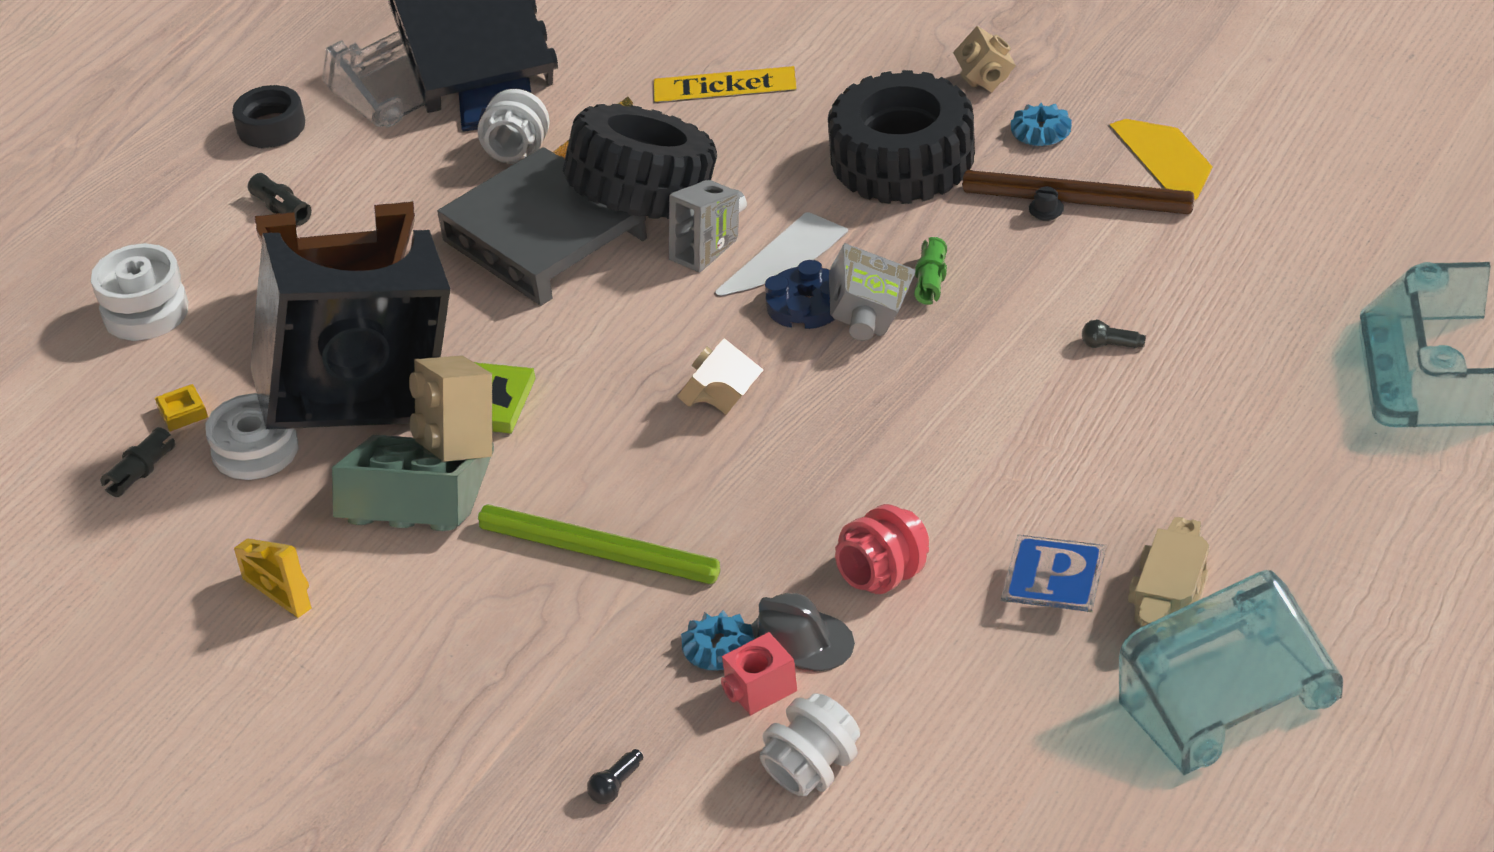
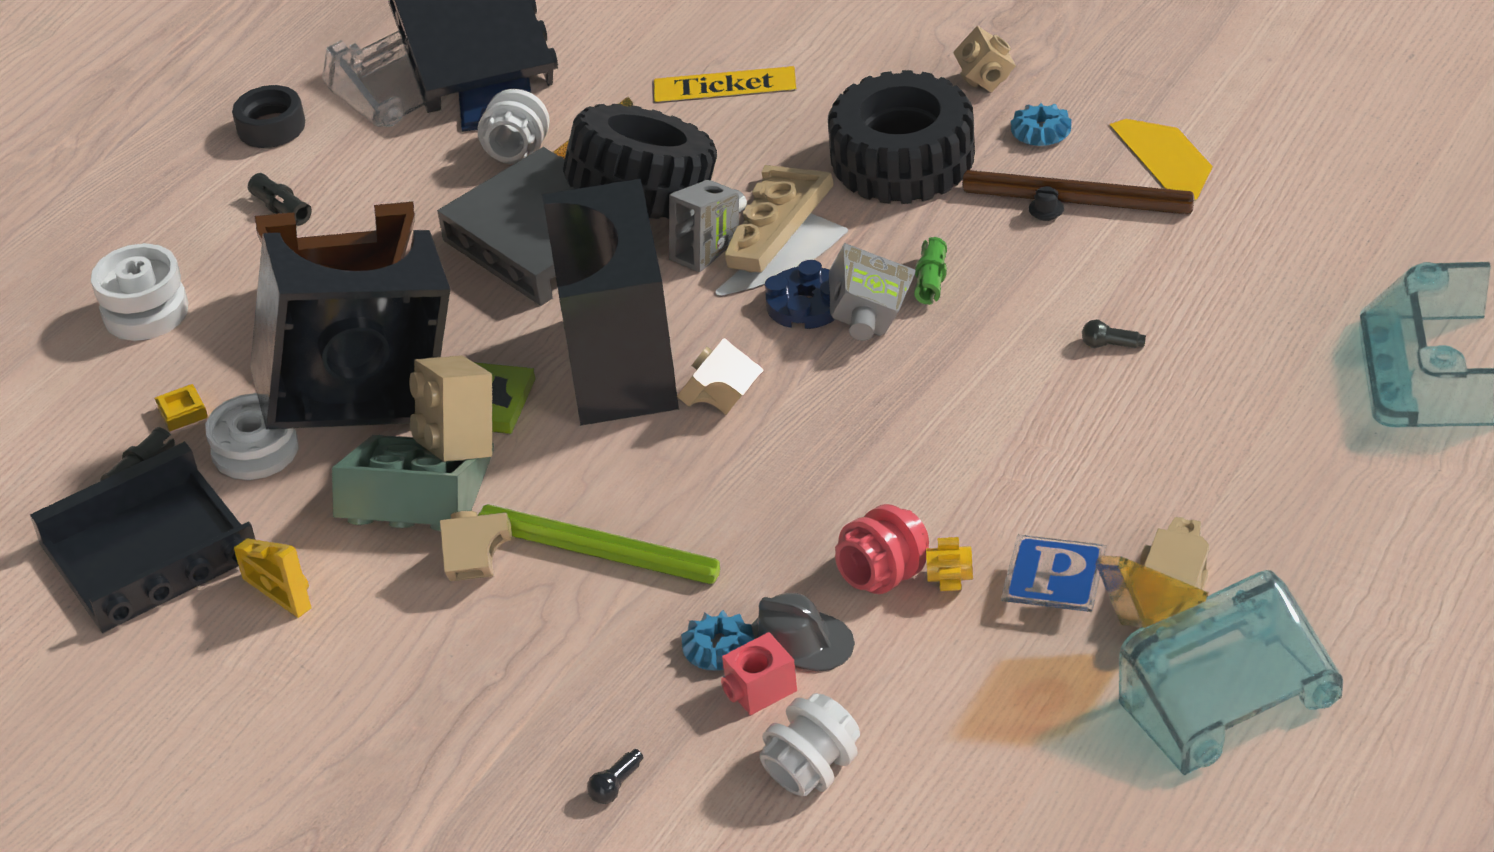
(140, 537): none -> black panel
(471, 543): none -> tan brick
(611, 301): none -> black piece
(775, 214): none -> tan wing
(949, 564): none -> yellow gear
(1143, 594): none -> clear yellow slope

